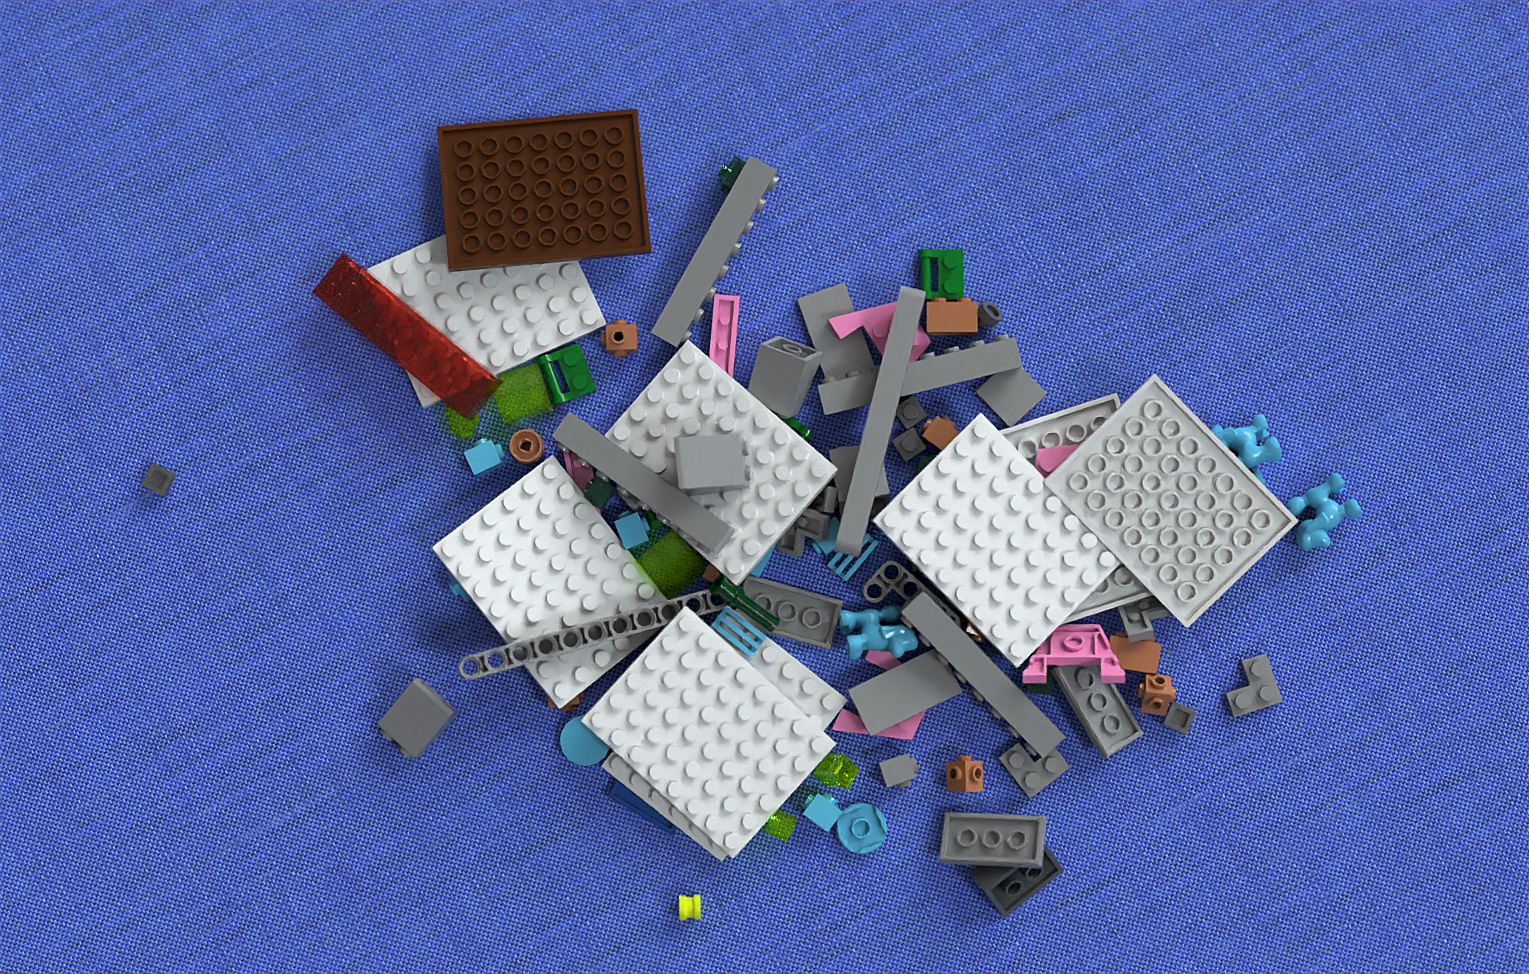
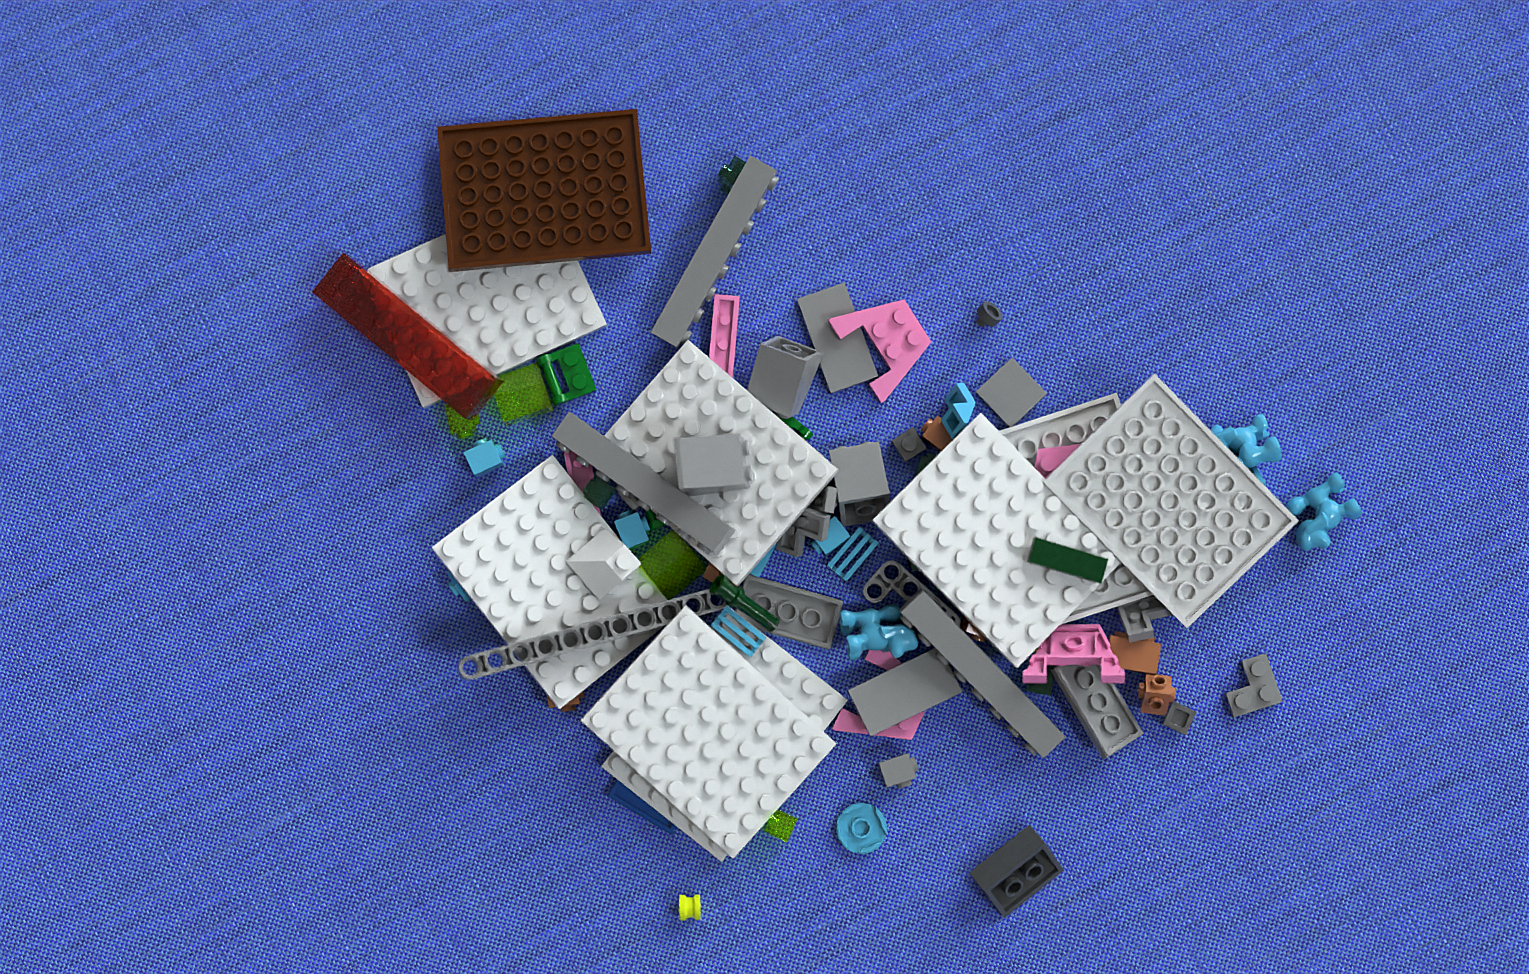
(158, 479): flat silver plate -> none
(417, 718): light grey slope -> none
(527, 447): nougat wheel -> none
(582, 744): medium azure tile -> none
(603, 563): none -> white slope
(628, 344): nougat brick -> none
(822, 810): medium azure brick -> none
(836, 771): clear neon green brick -> none
(880, 421): light grey beam -> none
(910, 413): flat silver plate -> none
(924, 374): light grey brick -> none
(949, 273): green plate -> none
(951, 318): nougat brick -> none
(960, 409): none -> medium azure slope
(964, 775): nougat brick -> none
(993, 839): light grey tile -> none
(1033, 775): light grey plate -> none
(1067, 560): none -> dark green tile

